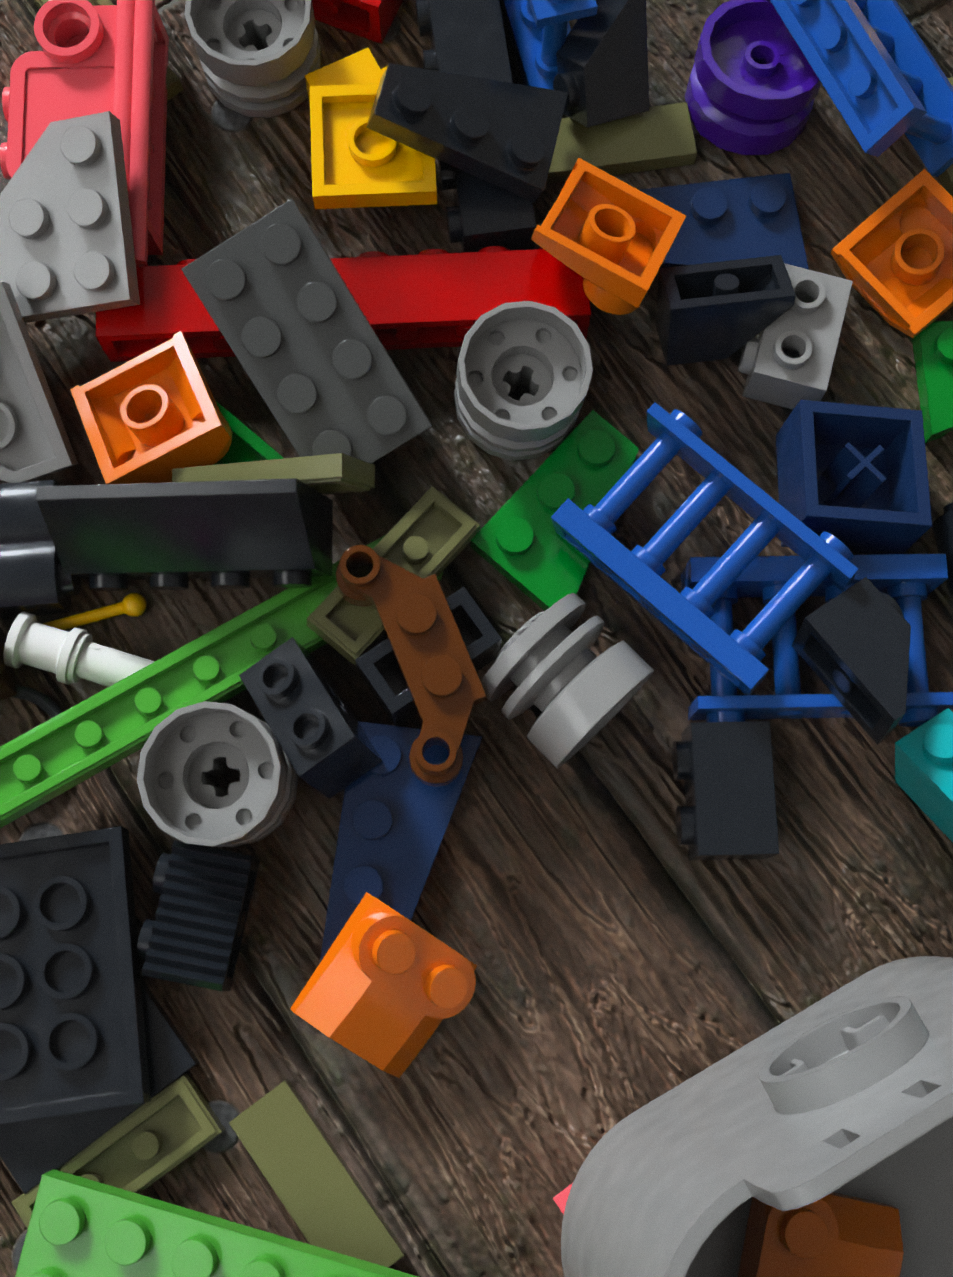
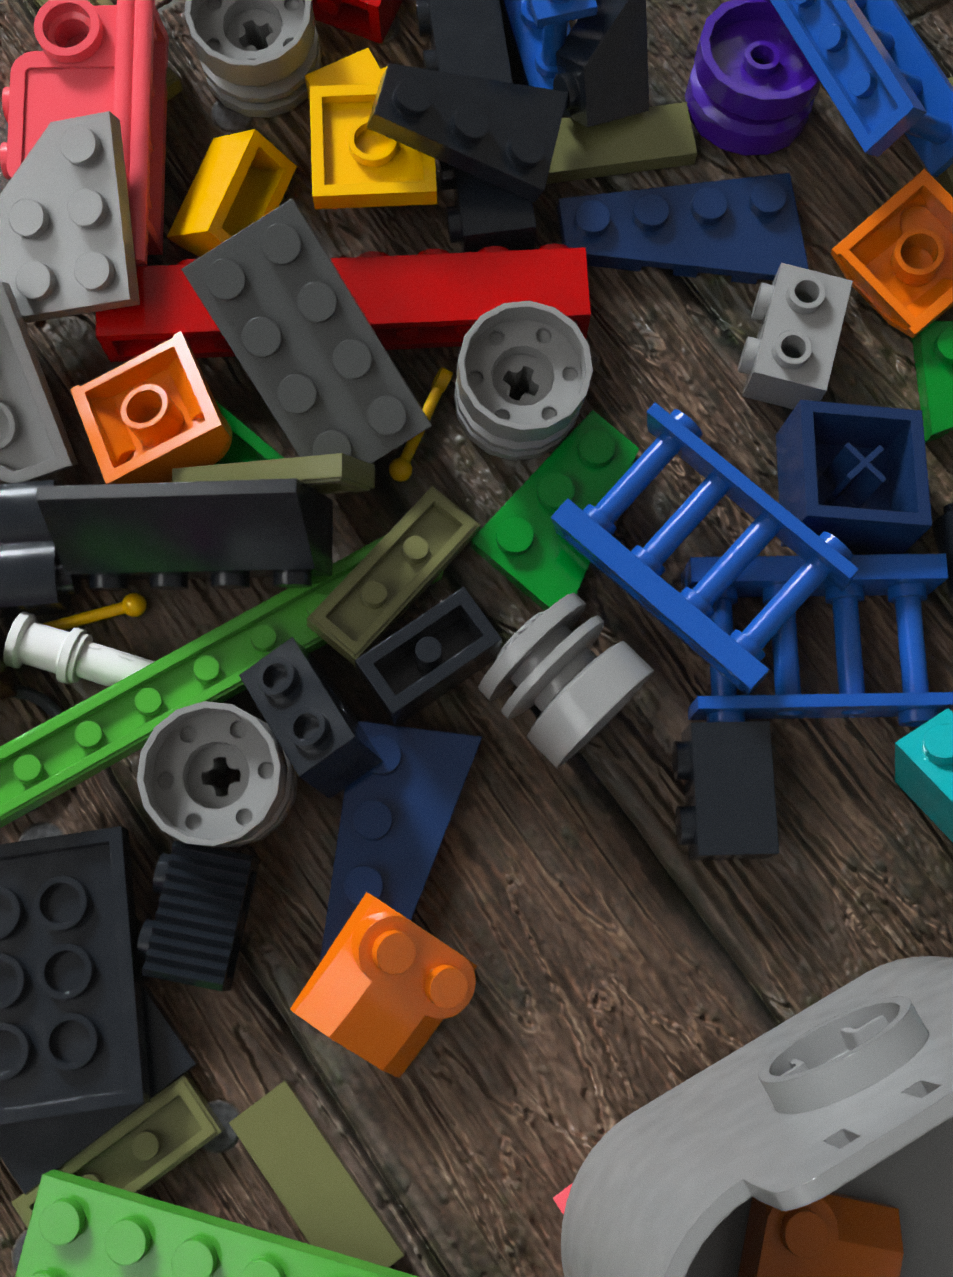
(233, 188): none -> yellow brick
(400, 468): none -> yellow hinge
(427, 652): reddish brown plate -> none
(609, 236): orange slope -> none
(719, 306): black slope -> none
(861, 655): black slope -> none

